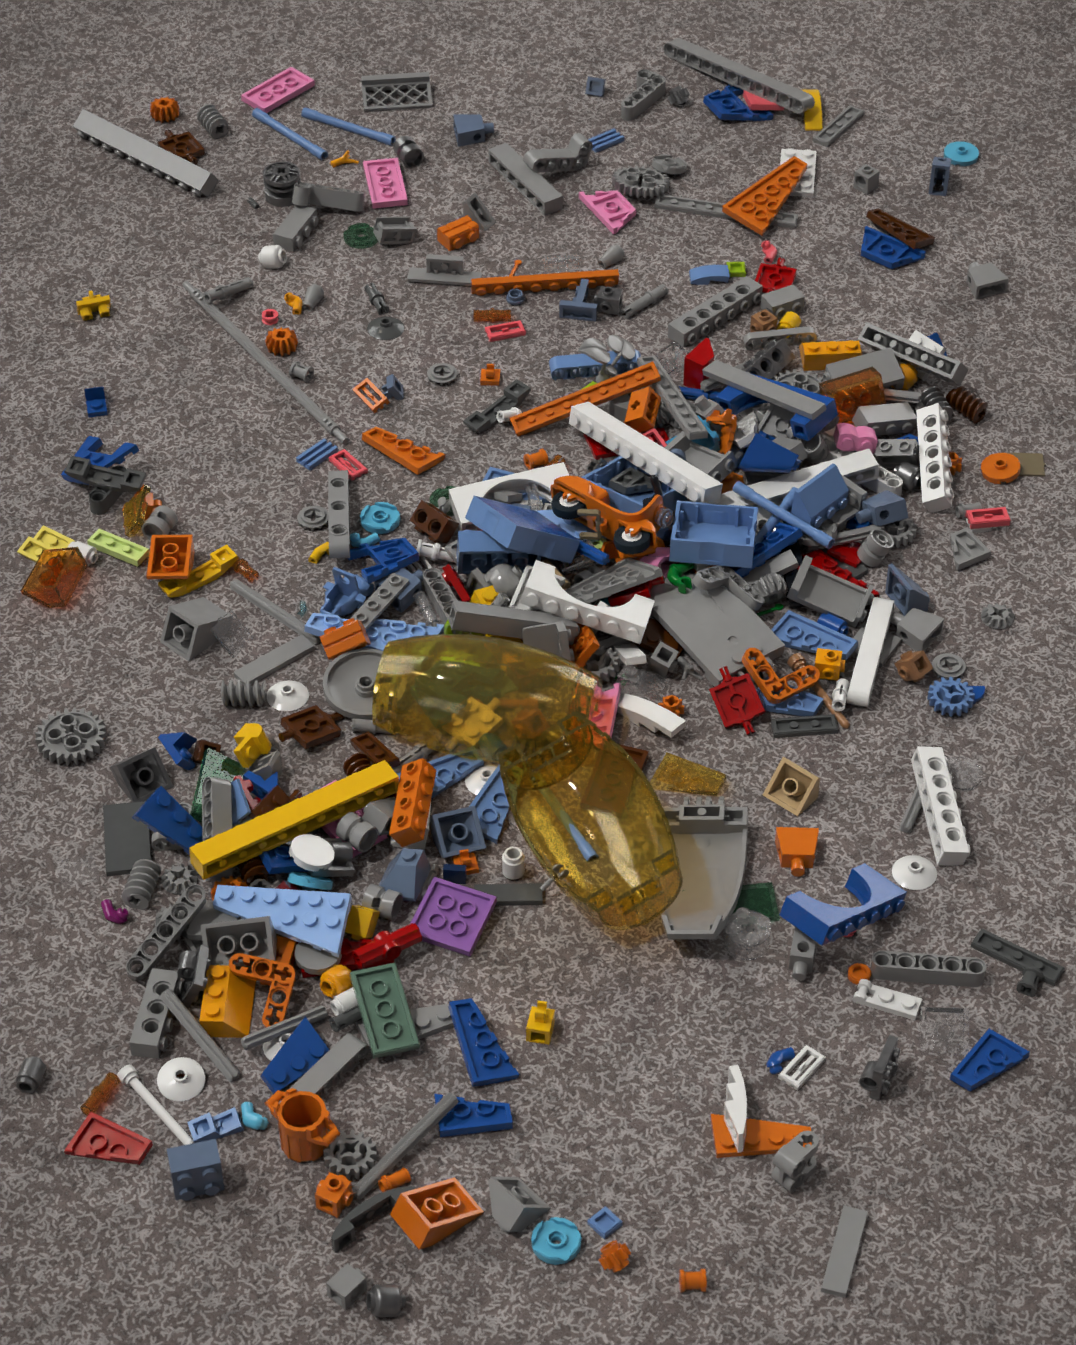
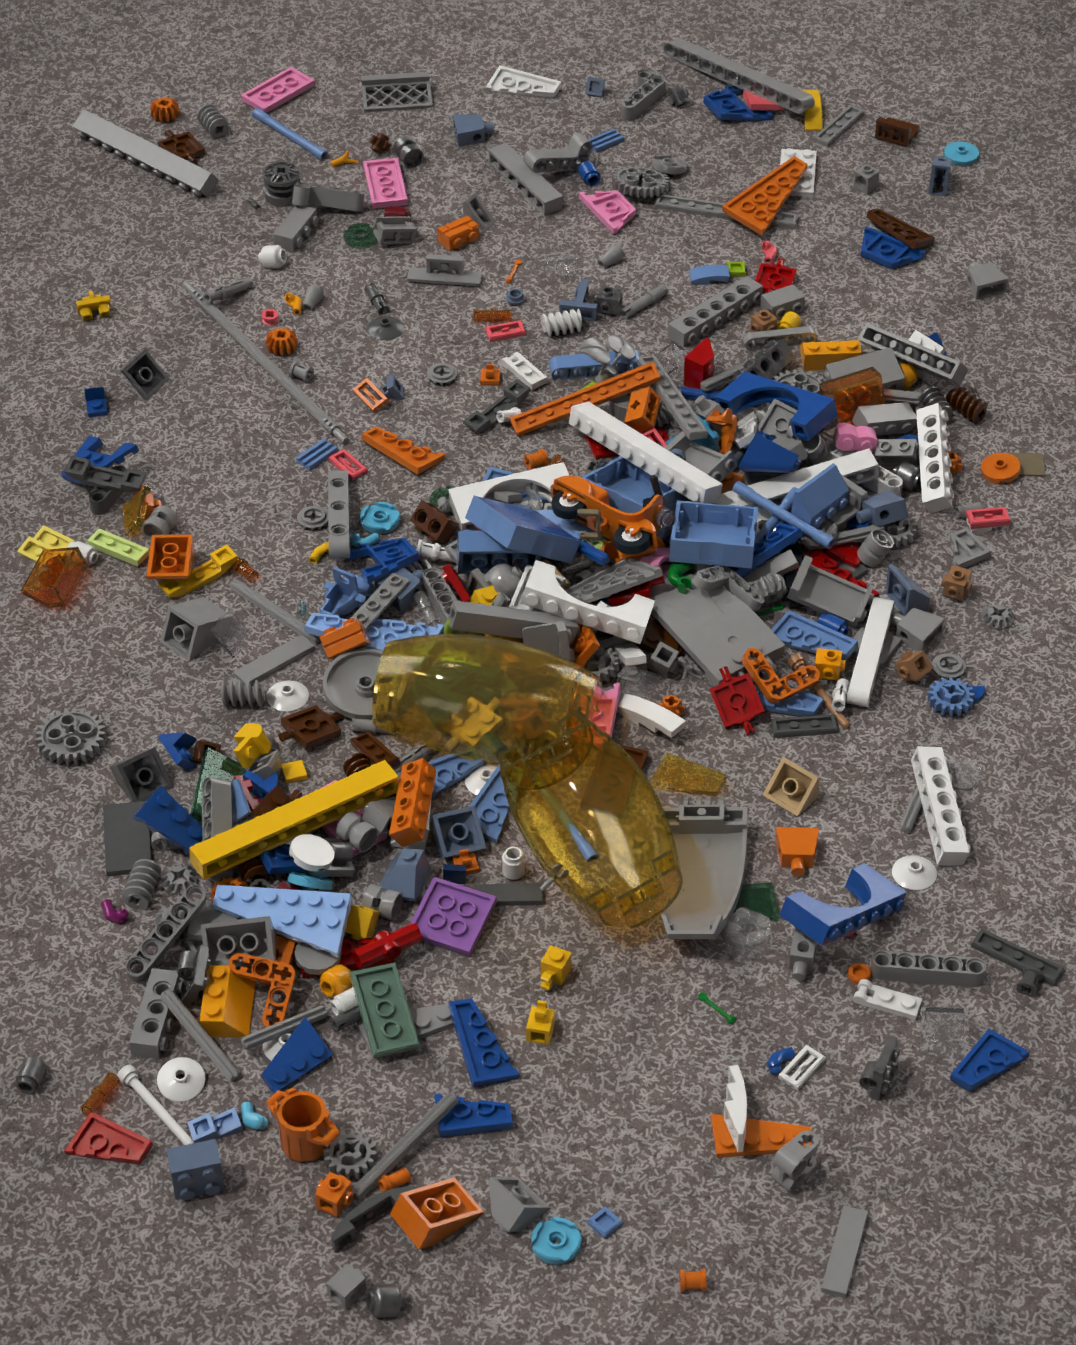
(144, 374): none -> flat silver slope
(294, 771): none -> yellow tile
(317, 116): medium blue piece -> none
(333, 1066): light grey beam -> none
(380, 143): none -> reddish brown gear
(397, 212): none -> dark red brick
(522, 83): none -> white wing
(524, 370): none -> white plate
(544, 281): orange plate -> none
(555, 967): none -> yellow brick
(561, 322): none -> white piece
(589, 173): none -> blue brick
(614, 1256): orange gear -> none
(631, 482): dark grey wing -> none
(730, 1018): none -> green hinge
(764, 389): light grey tile -> none
(895, 131): none -> reddish brown bracket
(957, 583): none -> medium nougat brick

